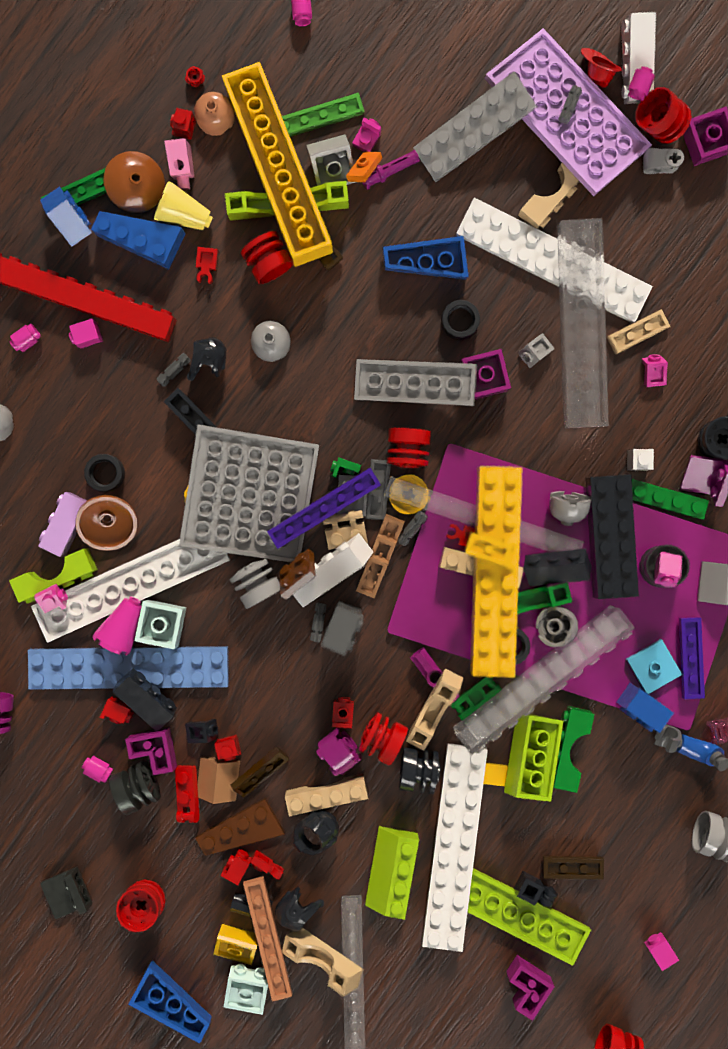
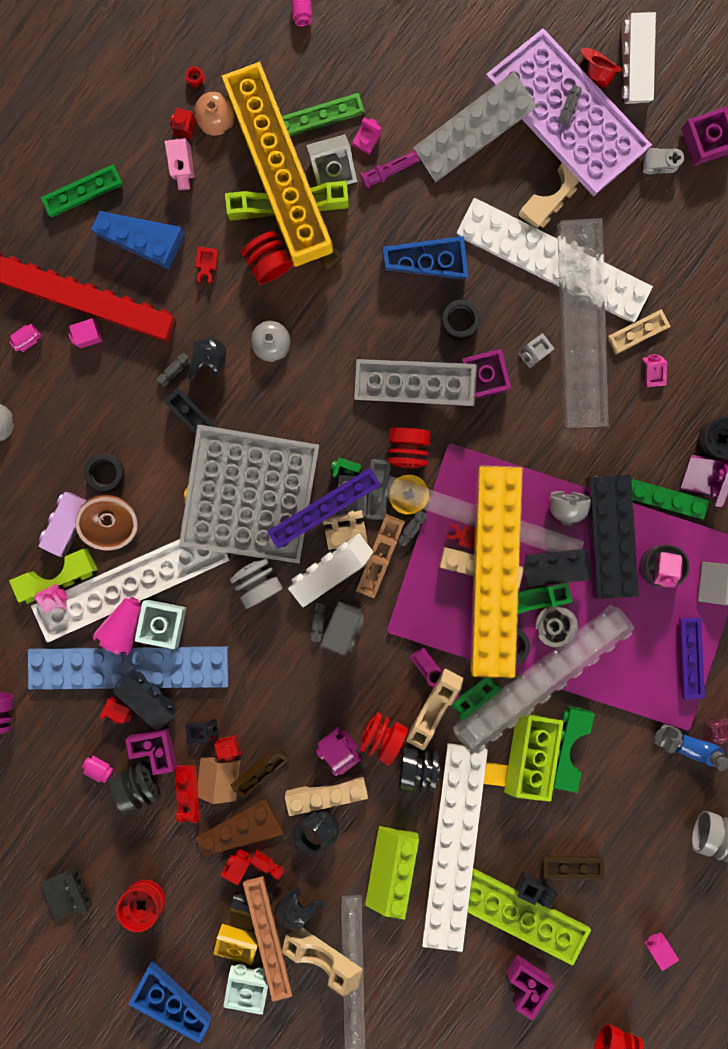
(66, 215): brick -> none
(130, 194): dark orange dish -> none
(181, 209): light yellow cone -> none
(297, 573): reddish brown plate -> none
(342, 703): red brick -> none
(364, 167): orange plate -> none
(488, 549): yellow plate -> none
(640, 459): white brick -> none
(641, 83): dark pink brick -> none
(649, 711): blue brick -> none
(654, 666): medium azure plate -> none
(663, 115): red wheel -> none

